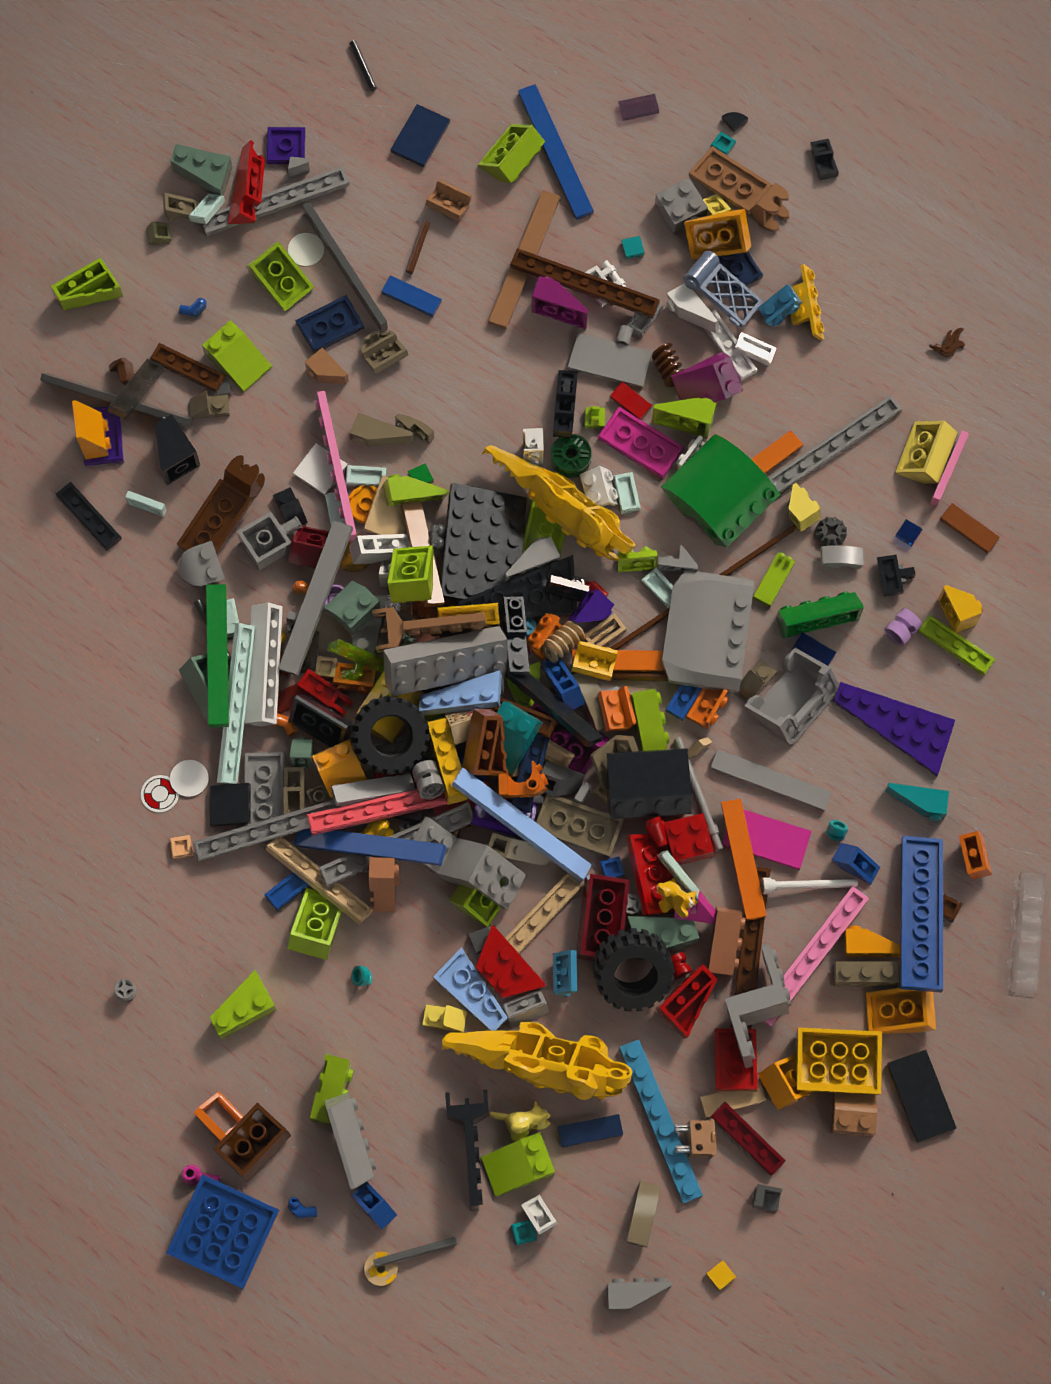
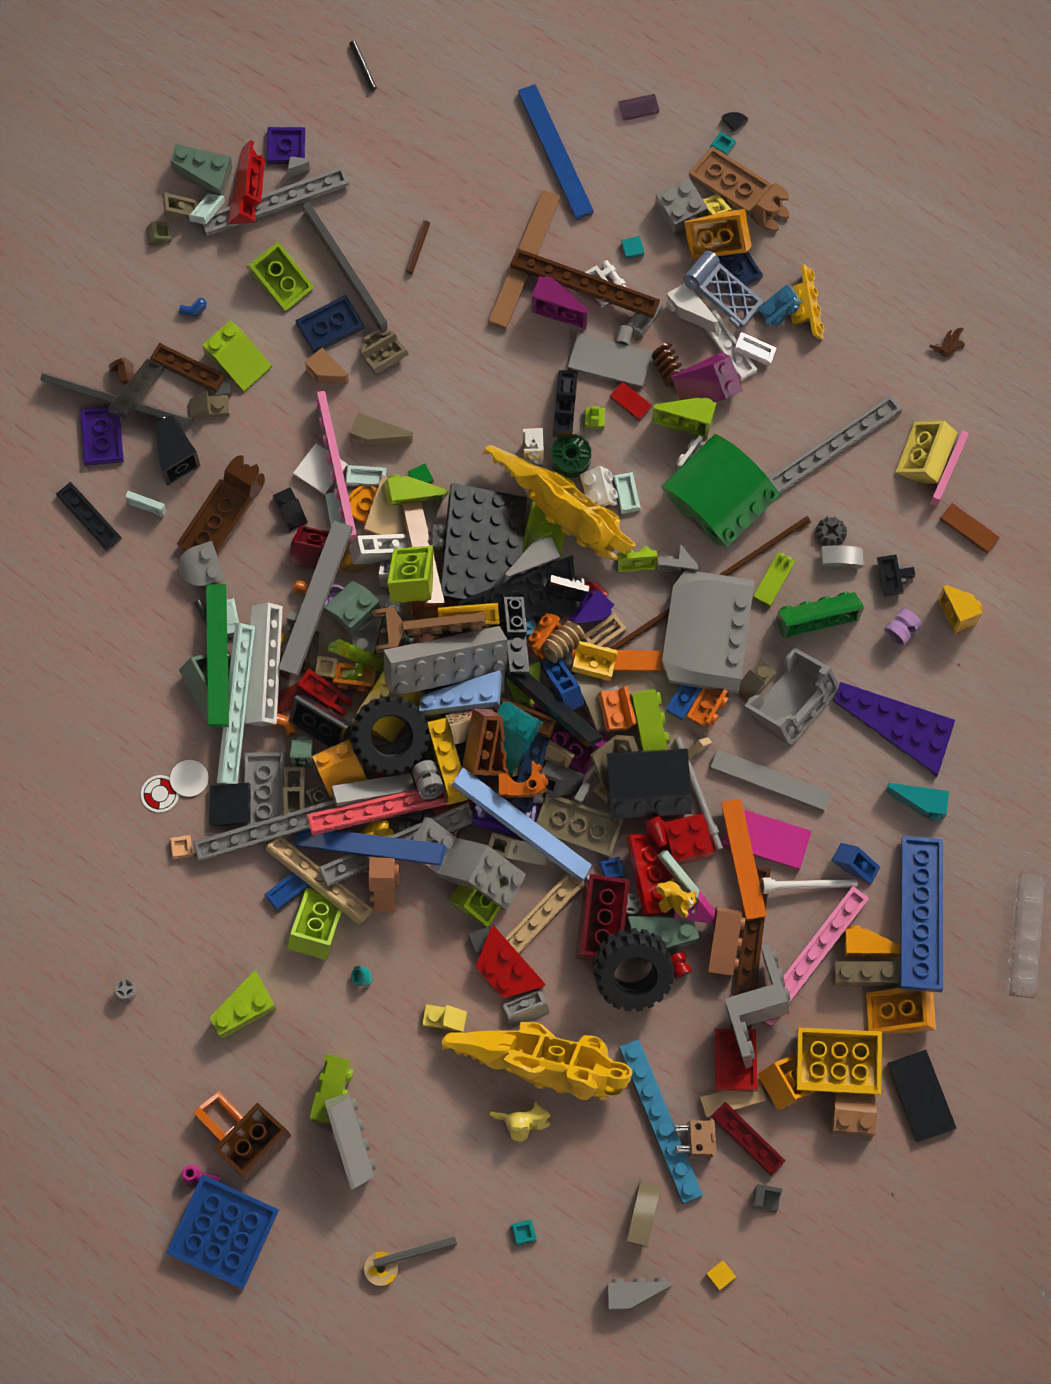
(87, 286): lime wedge -> none
(91, 431): light orange slope -> none
(267, 539): light grey brick -> none
(300, 1210): blue arm -> none
(306, 249): white sticker -> none
(374, 1205): blue slope -> none
(411, 296): blue tile -> none
(412, 424): dark tan slope -> none
(420, 135): dark blue tile -> none
(449, 200): medium nougat bracket -> none
(468, 1116): black hinge -> none
(469, 989): light blue wing -> none
(512, 152): lime slope -> none
(518, 1164): lime slope -> none
(539, 1214): white slope -> none
(565, 972): dark azure bracket -> none
(590, 1130): dark blue tile -> none
(640, 443): dark pink tile -> none
(640, 676): reddish brown bar -> none
(659, 586): light aqua tile -> none
(687, 1000): red wedge -> none
(777, 452): orange tile -> none
(802, 509): light yellow slope -> none
(815, 649): clear blue tile -> none
(823, 159): black slope -> none
(836, 830): teal tile -> none
(908, 532): clear blue tile -> none
(950, 908): reddish brown tile -> none
(956, 645): lime tile -> none
(975, 855): orange brick -> none

